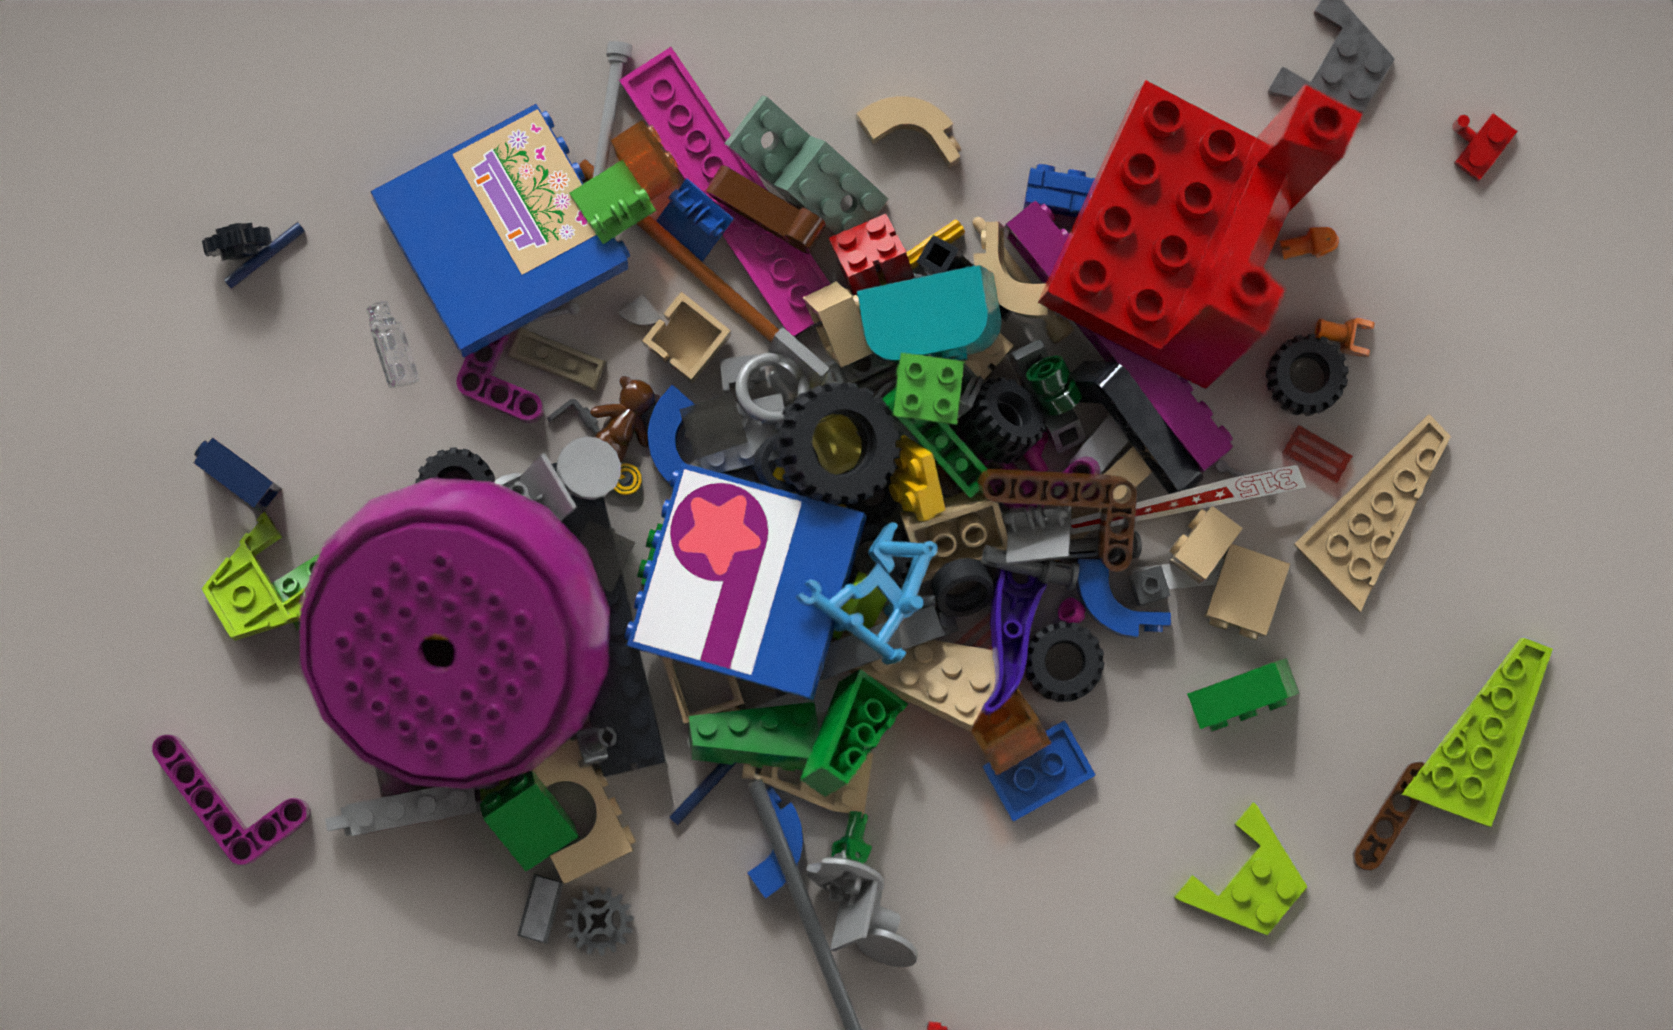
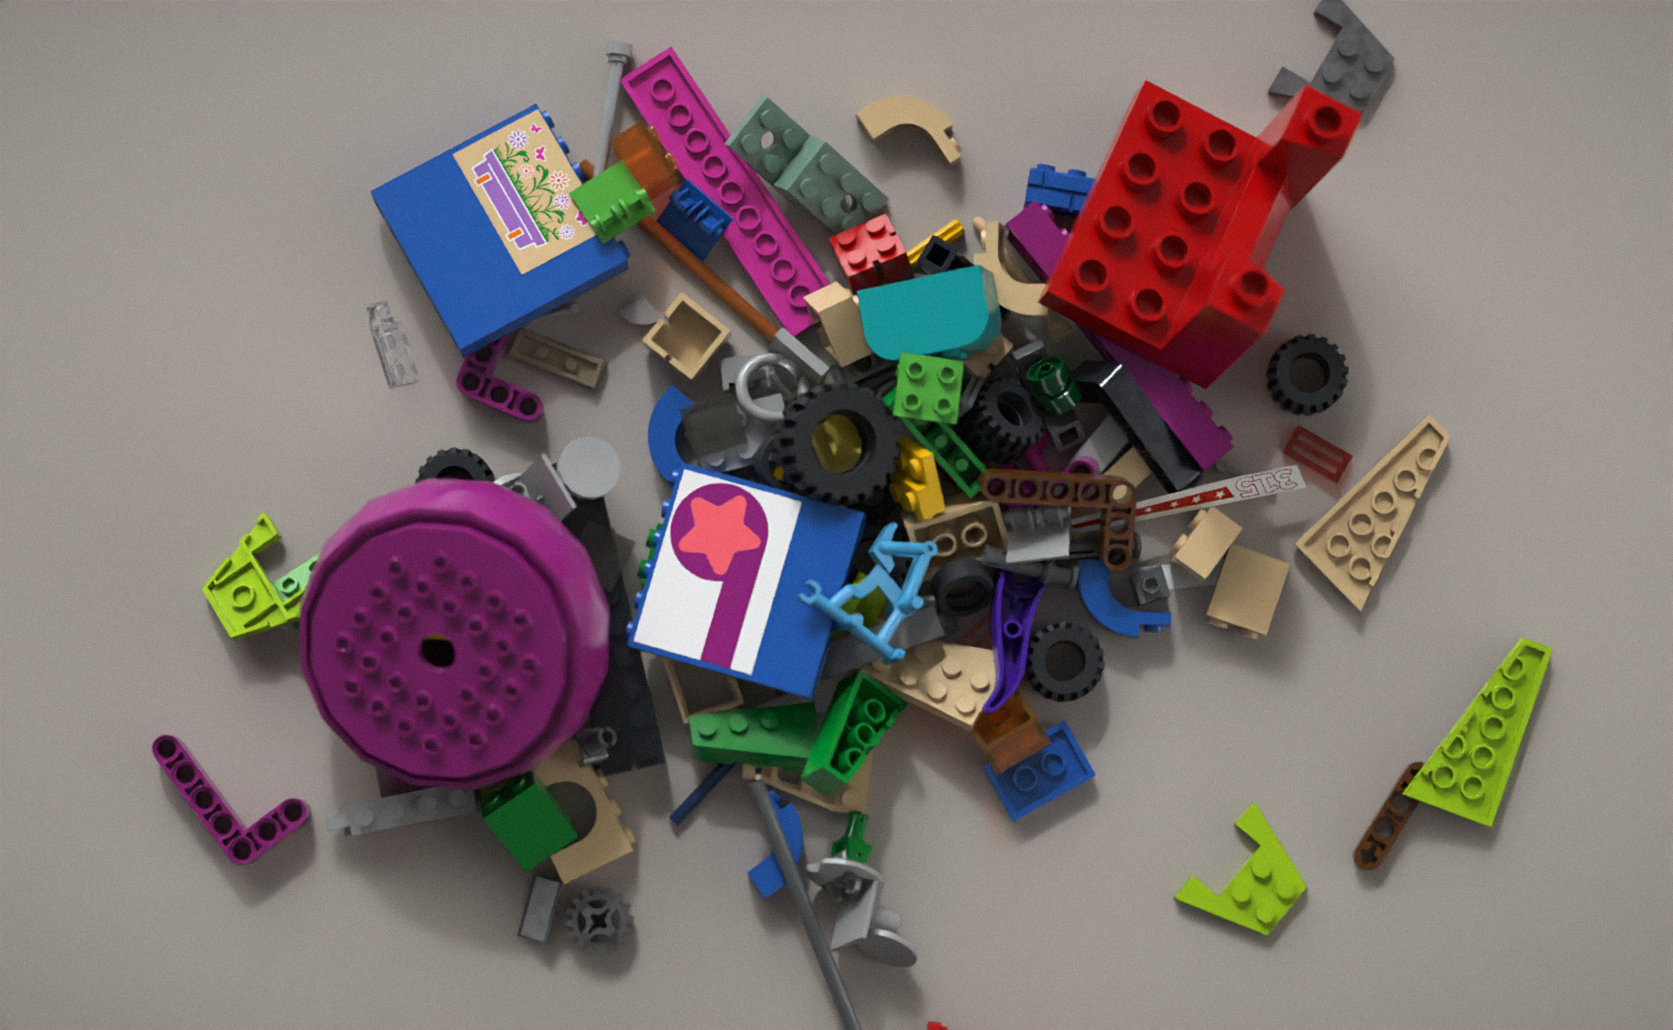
(236, 241): black gear -> none
(236, 474): dark blue window -> none
(264, 255): dark blue bar -> none
(584, 414): dark grey piece -> none
(626, 417): reddish brown piece -> none
(629, 480): yellow tile -> none
(768, 211): reddish brown beam -> none
(1073, 607): dark pink hinge -> none
(1243, 695): green wedge -> none
(1314, 242): orange piece -> none
(1344, 334): orange piece -> none
(1483, 145): red plate -> none

